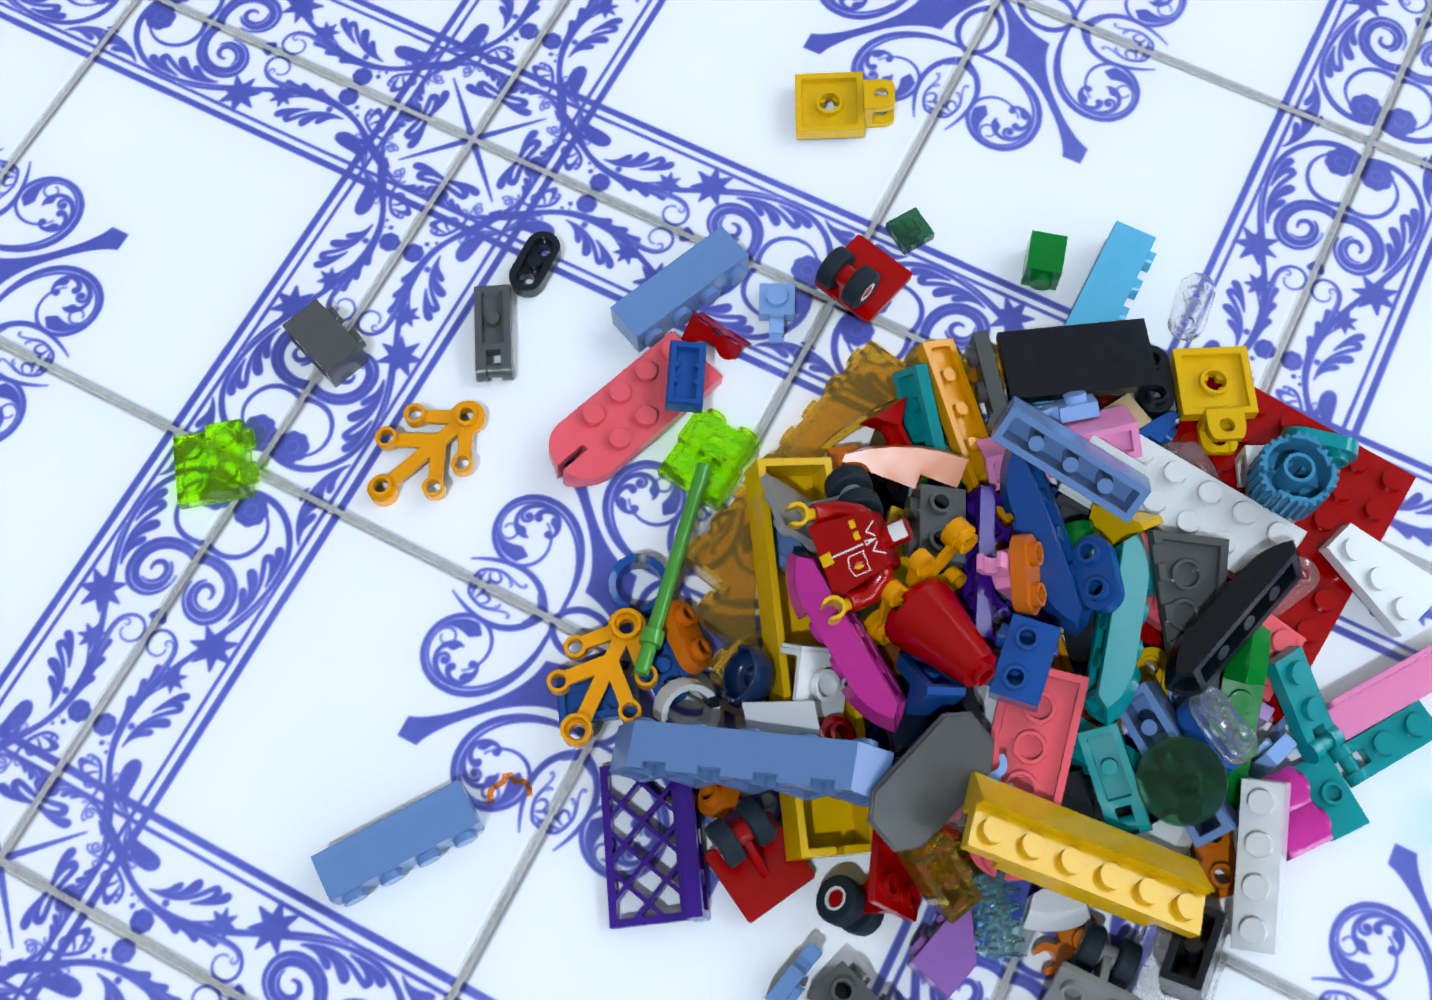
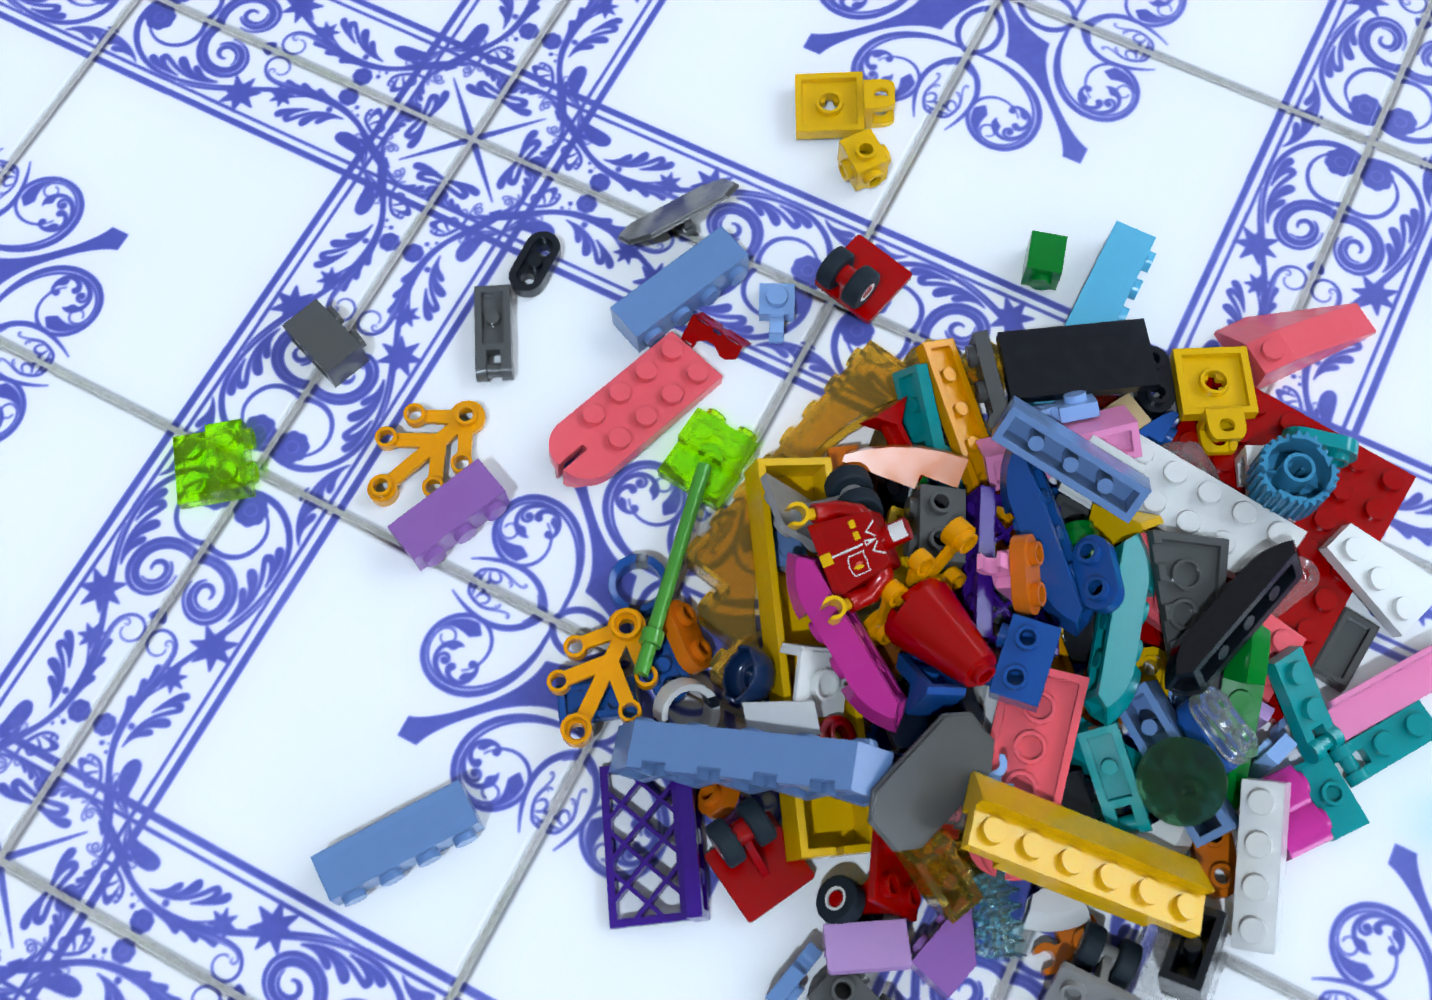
(450, 515): none -> medium lavender brick
(503, 780): clear orange piece -> none
(678, 213): none -> dark grey shield
(685, 376): blue plate -> none
(863, 160): none -> yellow brick
(866, 947): none -> lavender panel
(909, 230): clear green tile -> none
(1191, 309): clear plate -> none
(1295, 339): none -> coral wedge
(1344, 649): none -> dark grey tile

